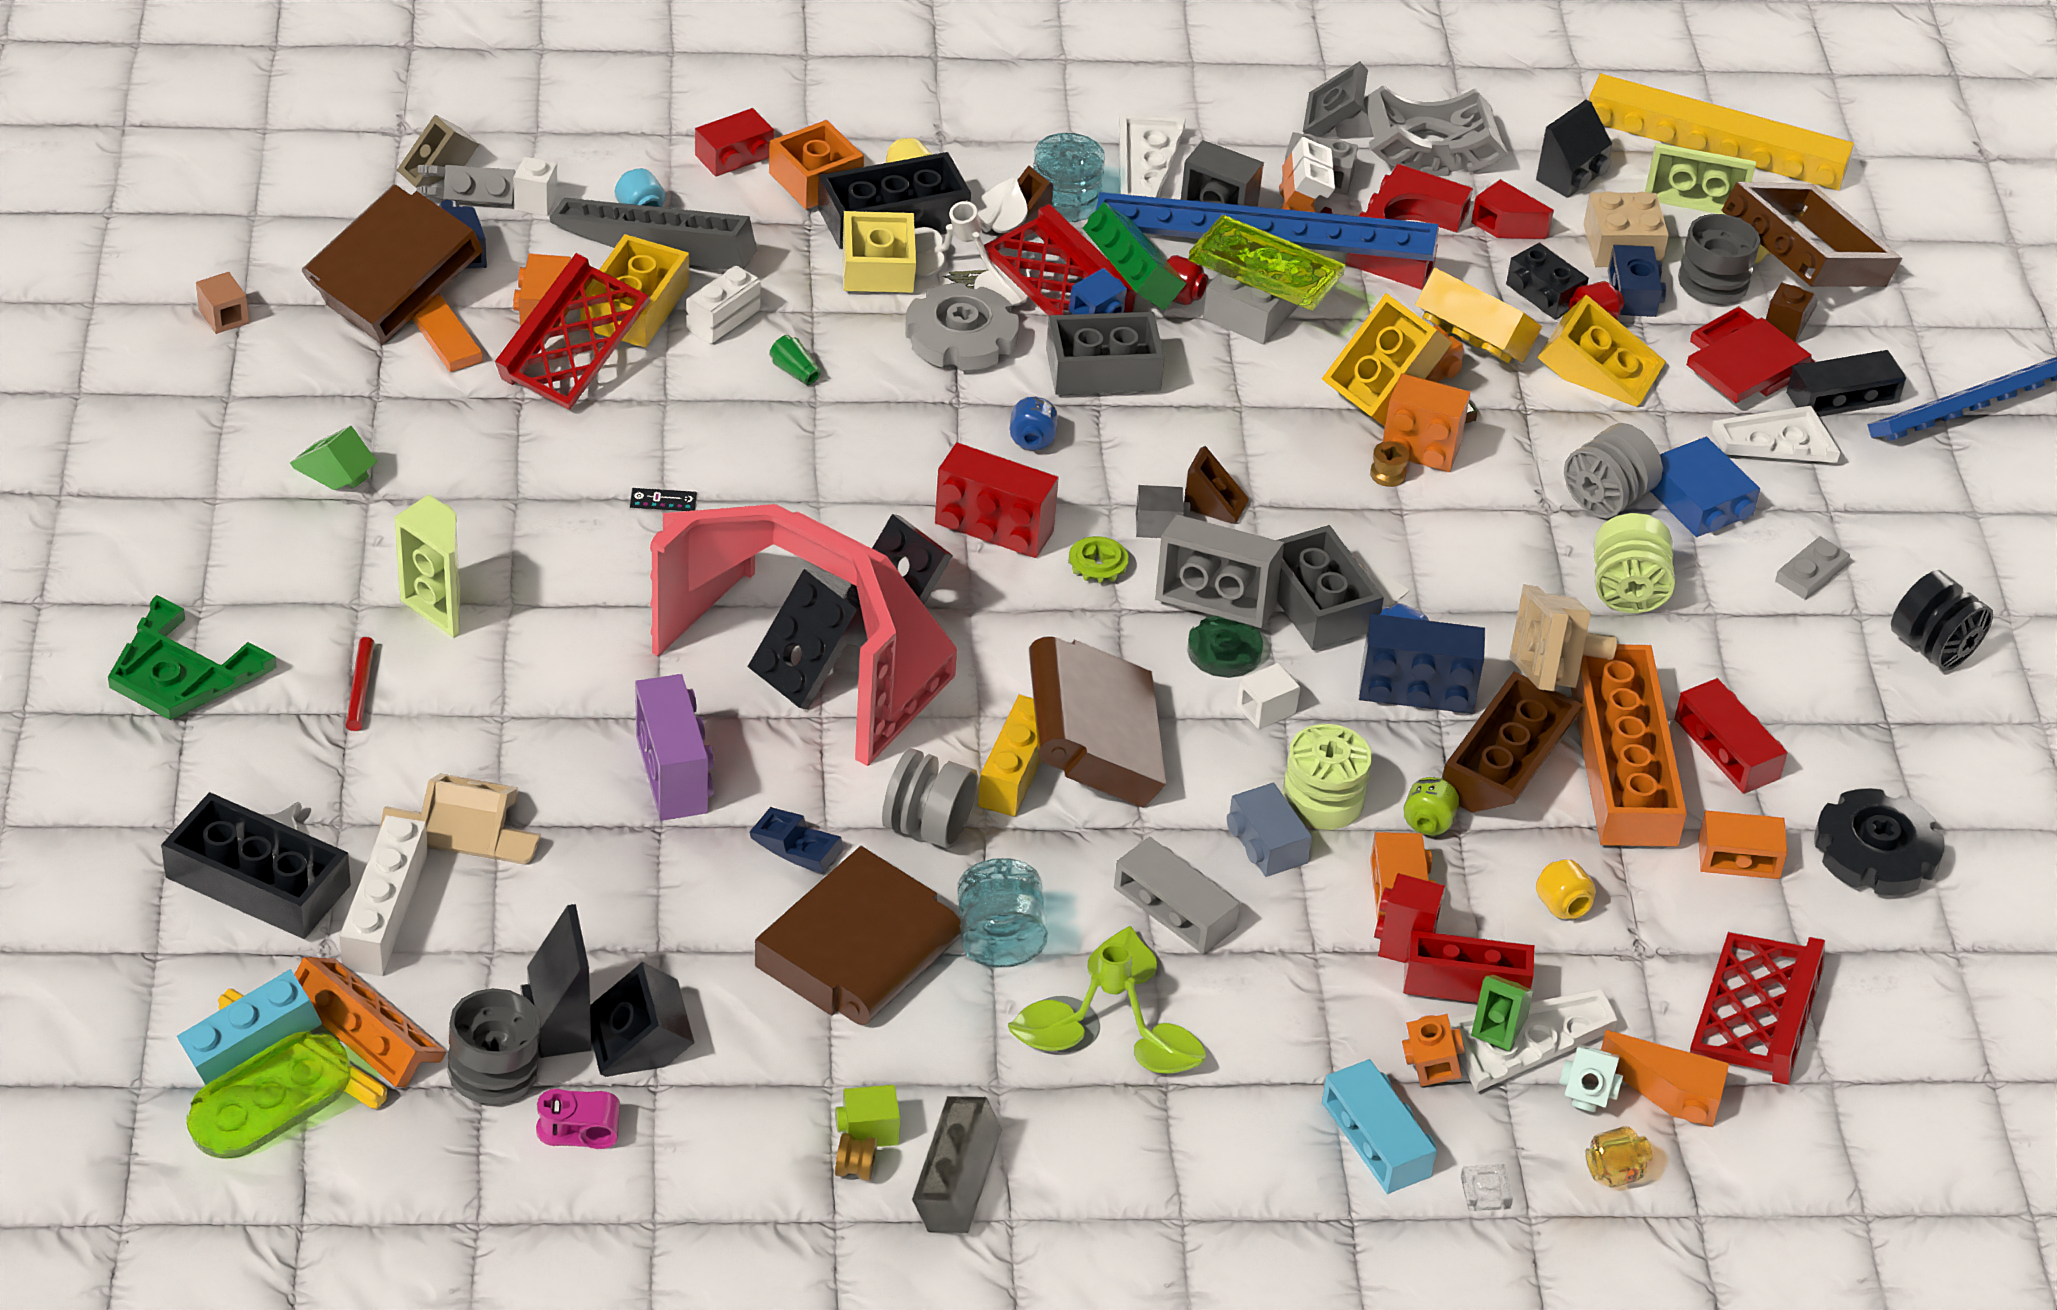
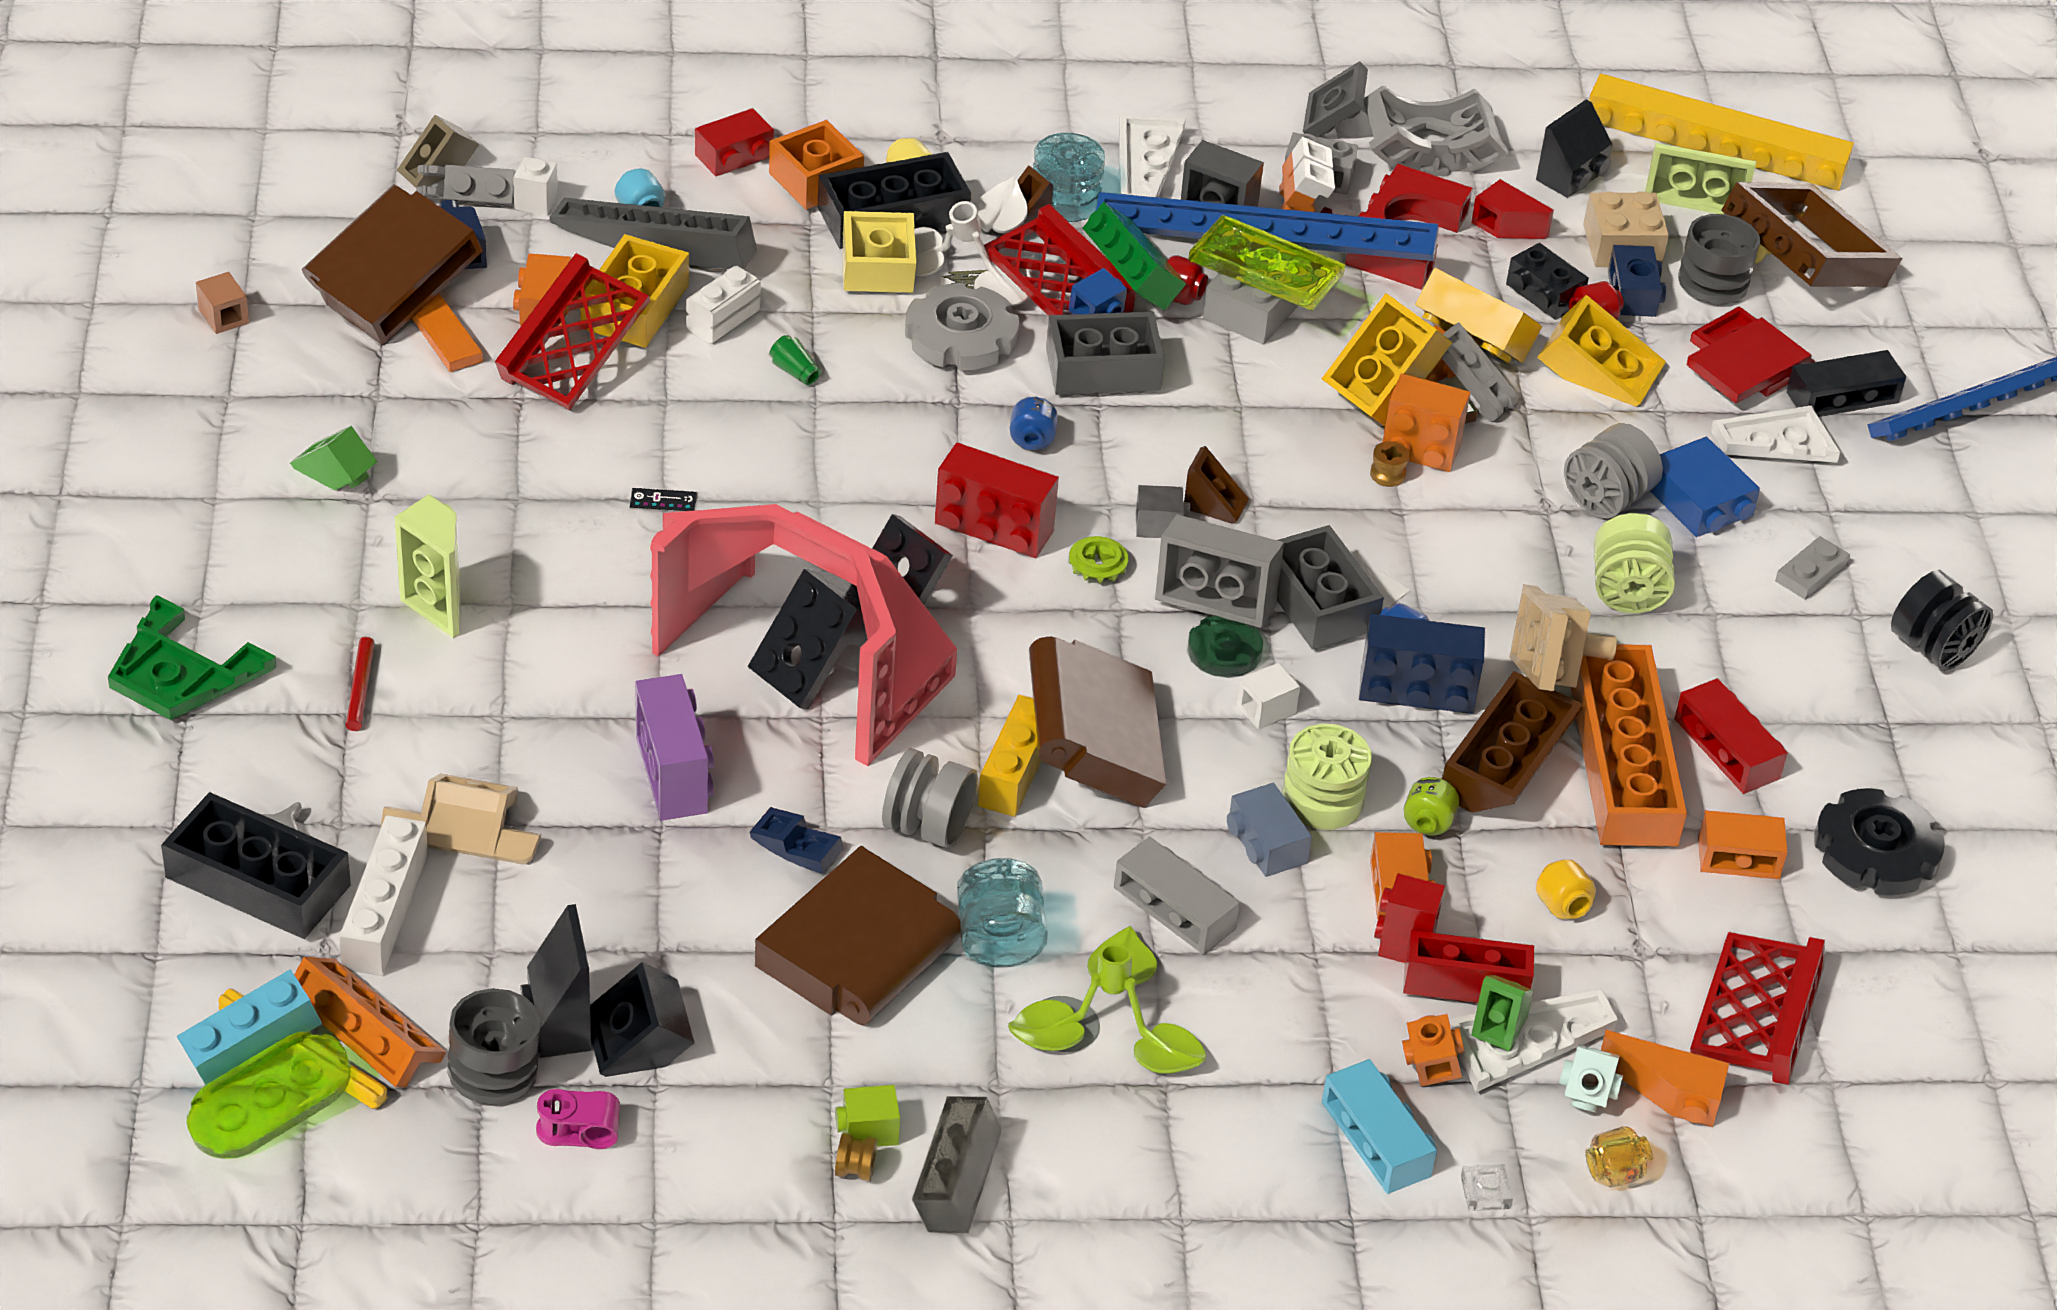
(1478, 374): none -> light grey plate
(1791, 309): reddish brown slope -> none

